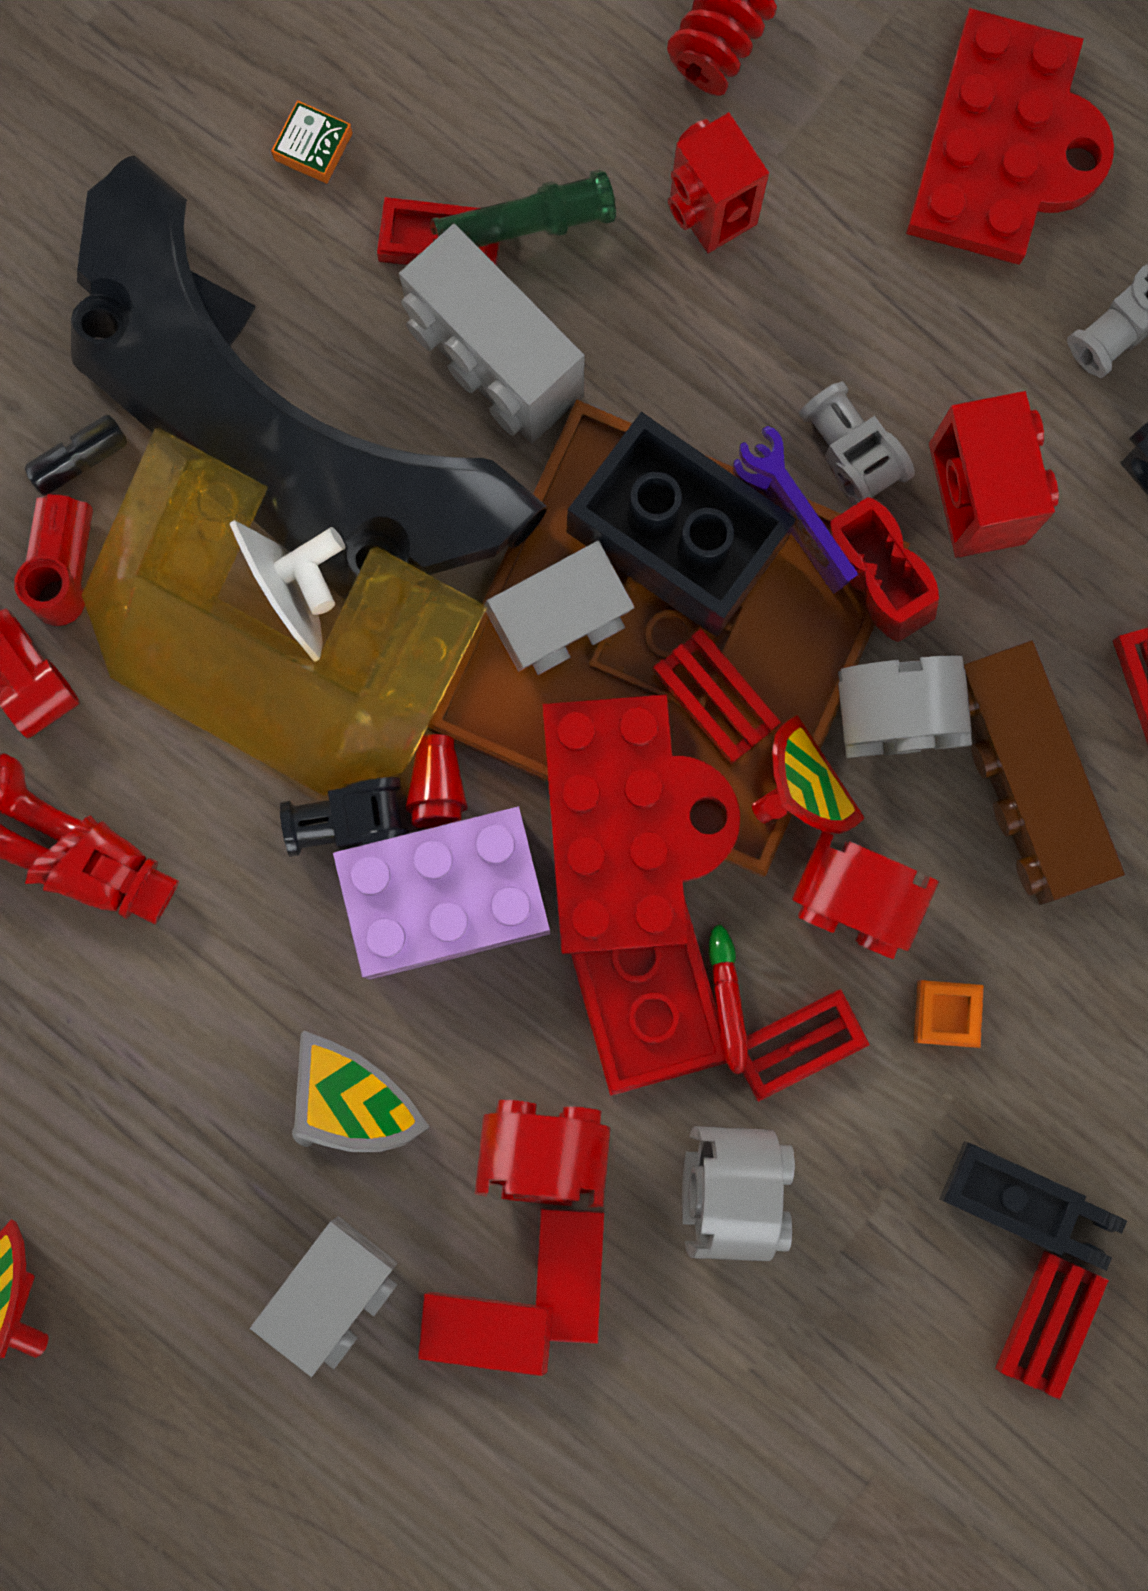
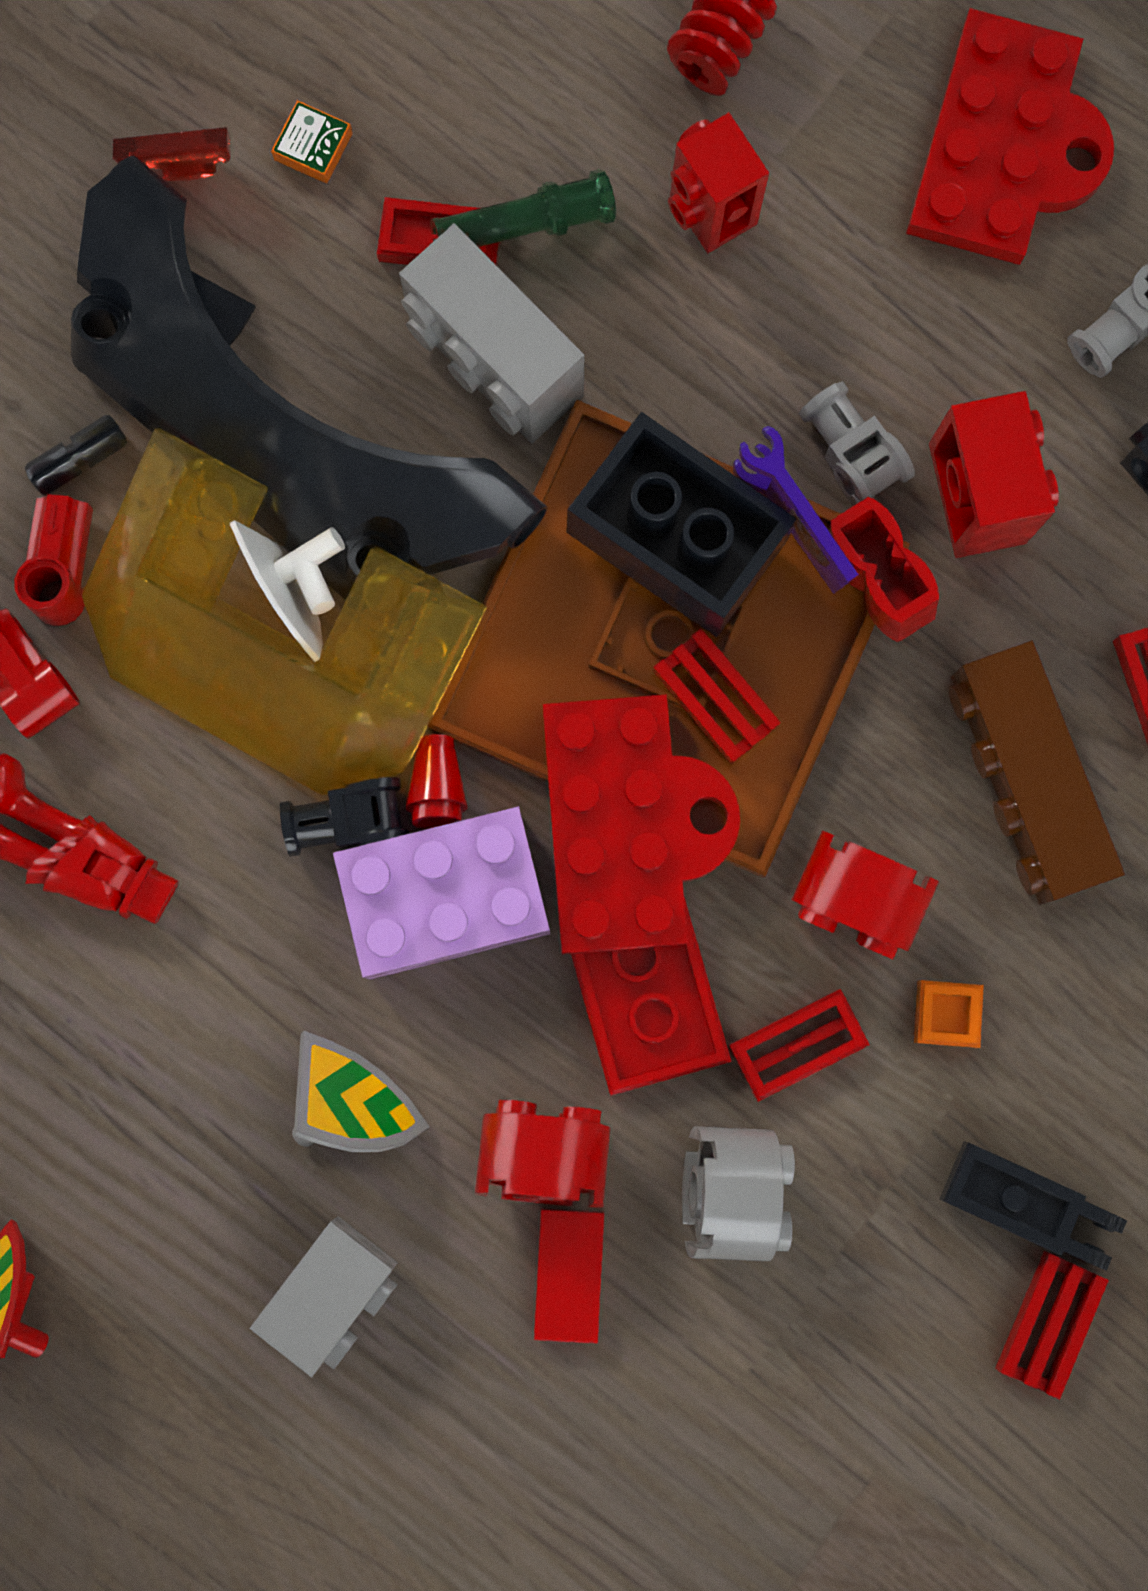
(178, 154): none -> clear red tile
(485, 1333): red tile -> none
(558, 608): light grey brick -> none
(728, 999): red piece -> none
(806, 784): shield -> none
(904, 706): light grey brick -> none

